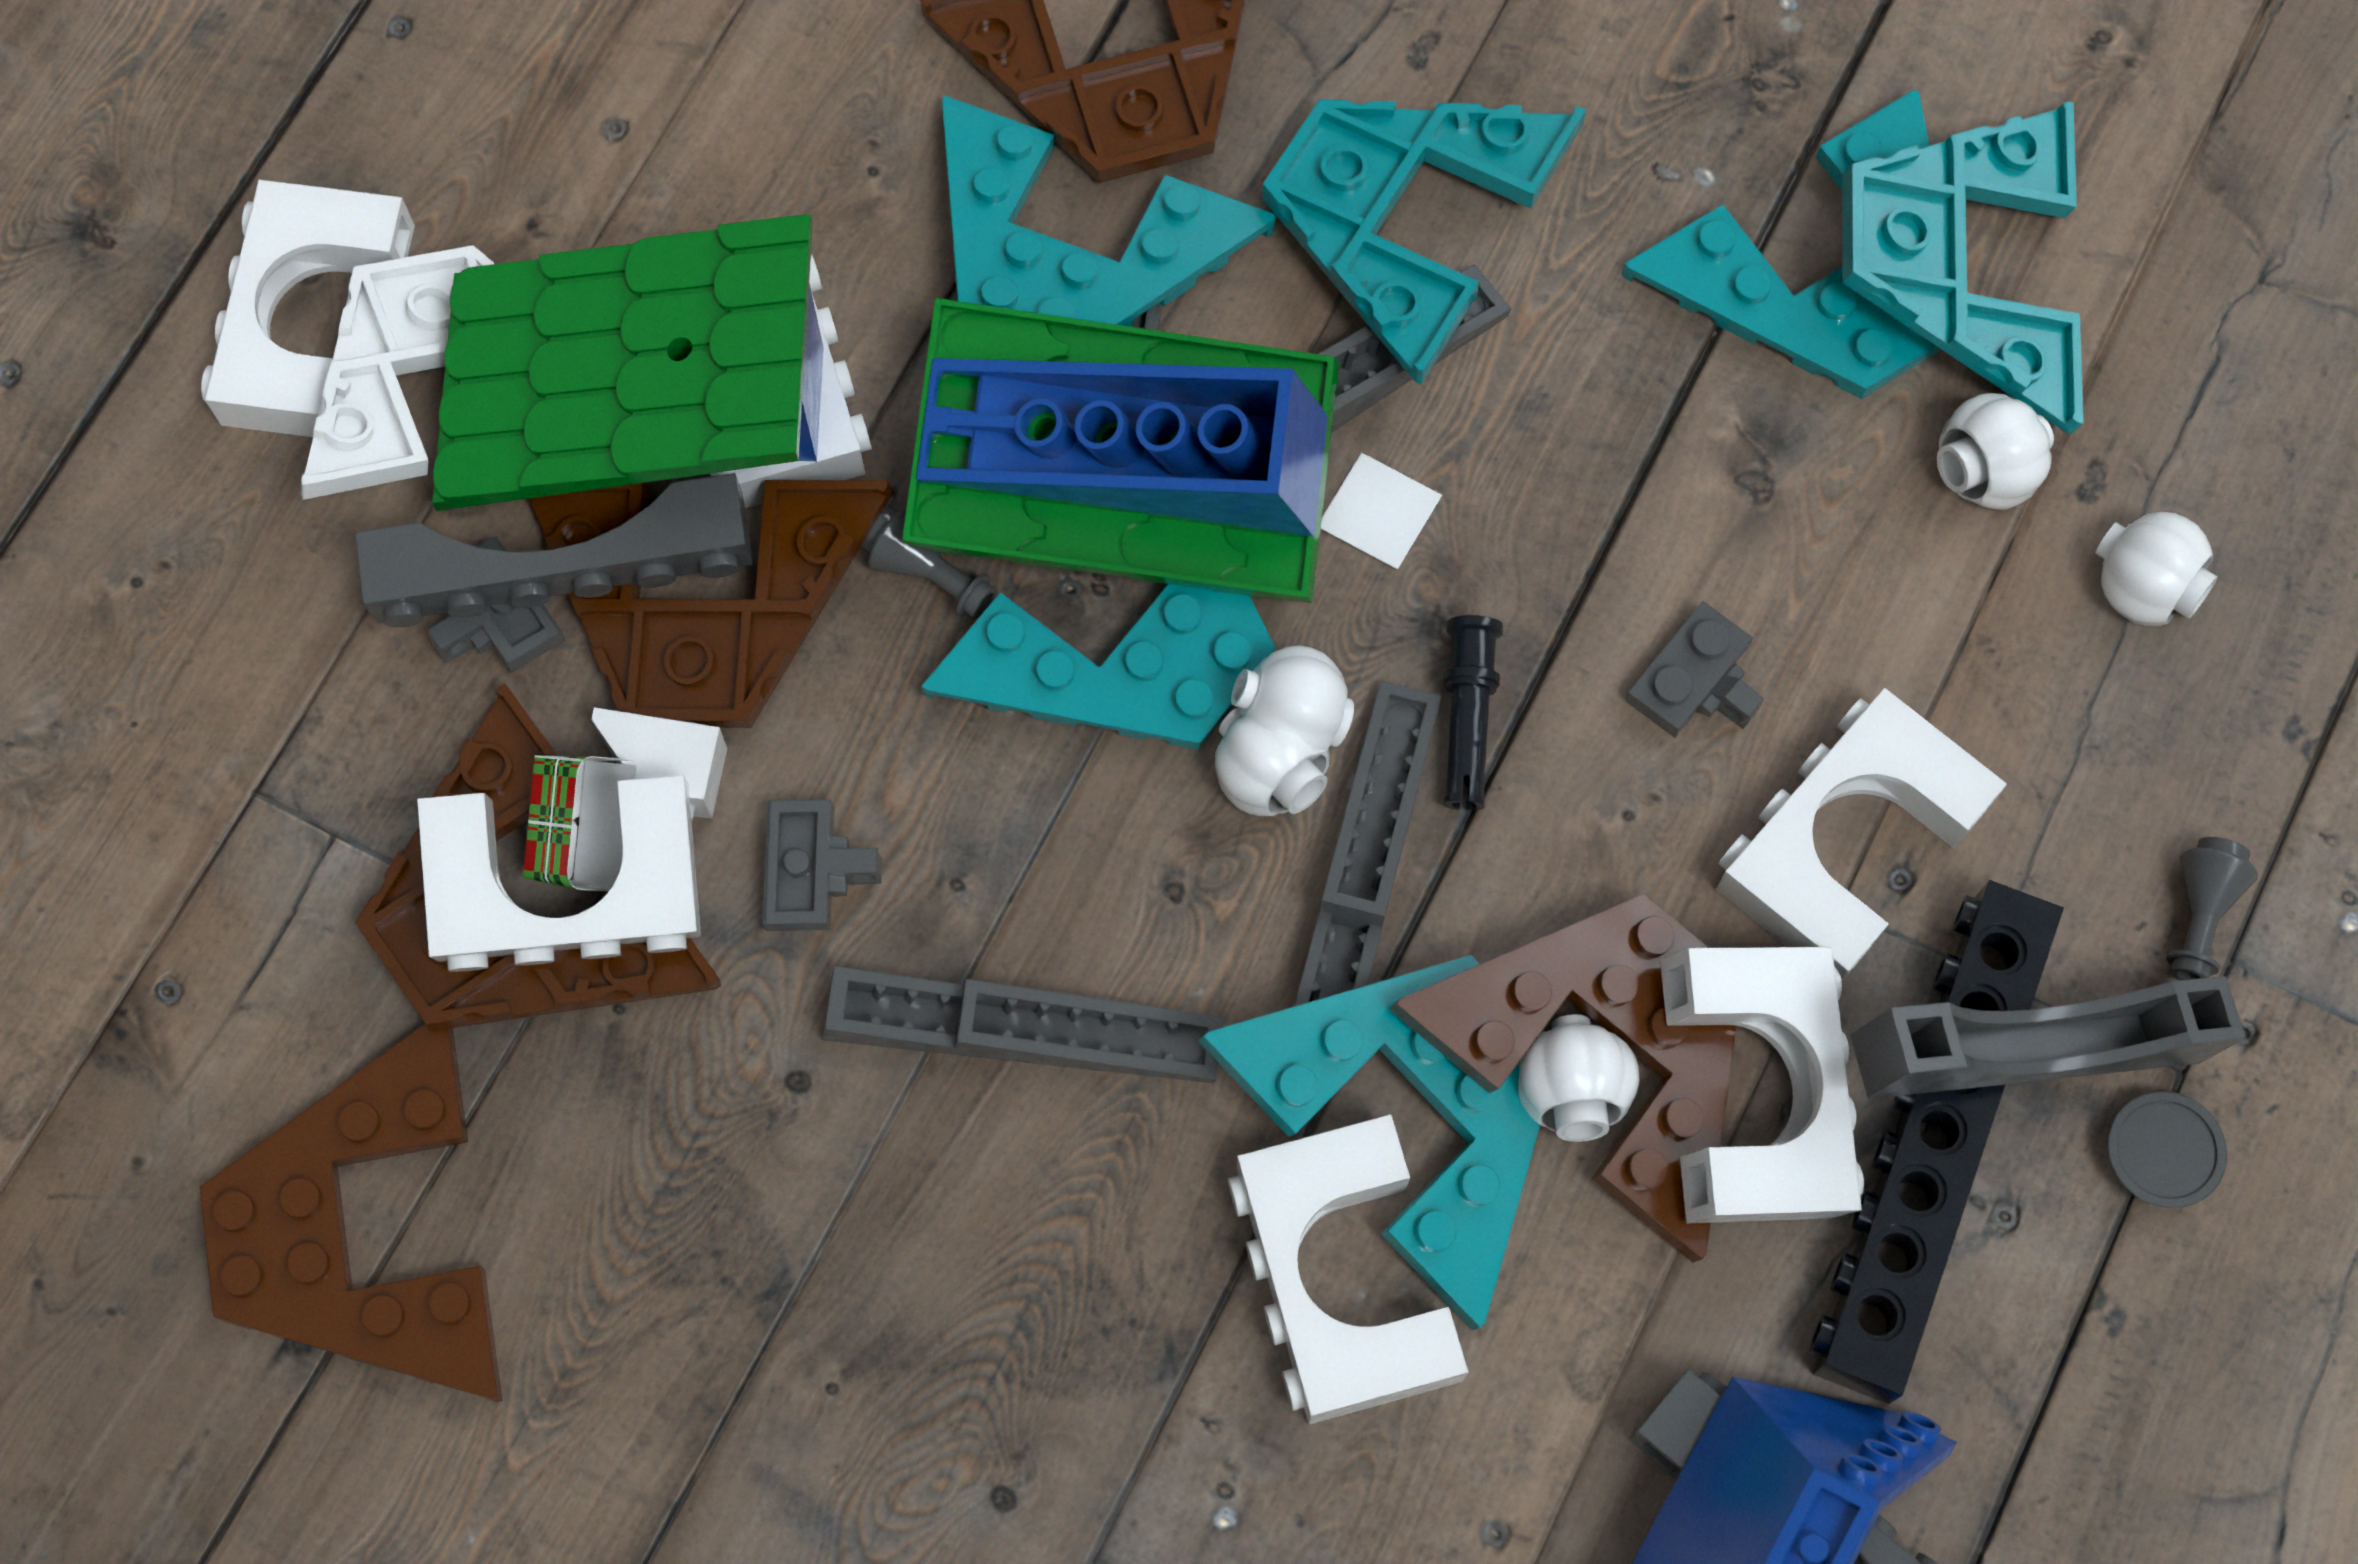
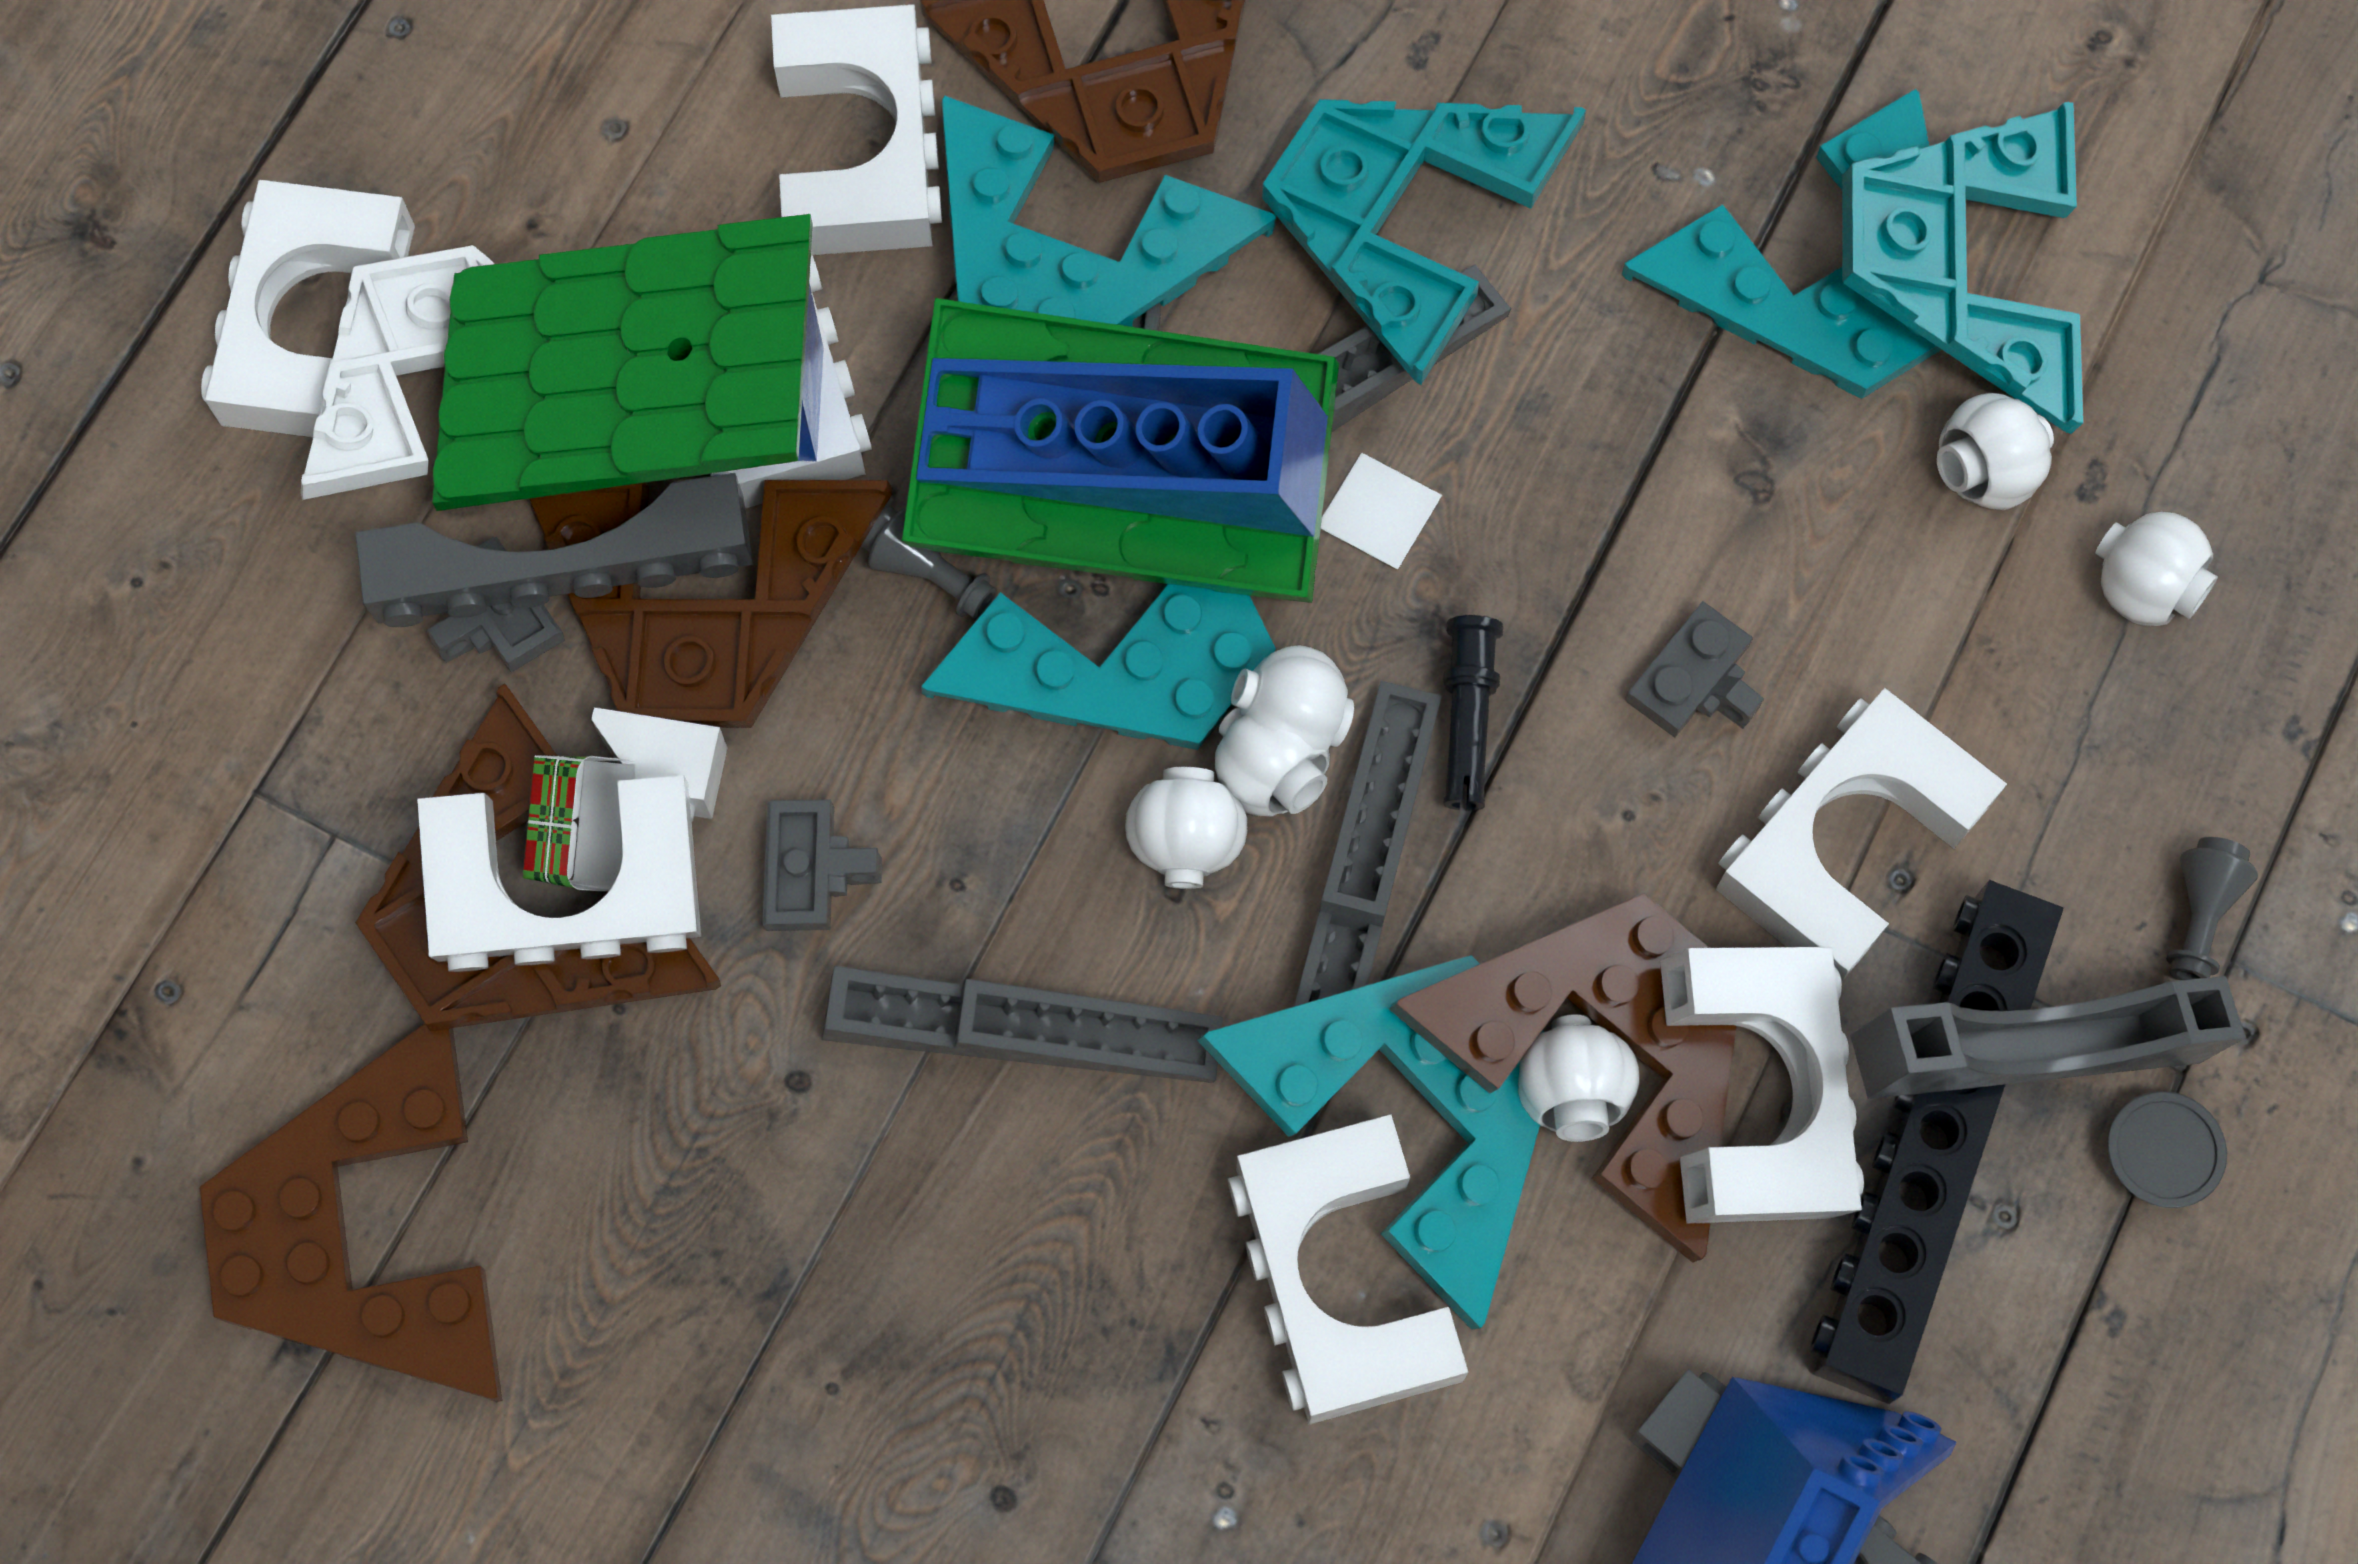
(878, 57): none -> white arch
(1186, 826): none -> white plant

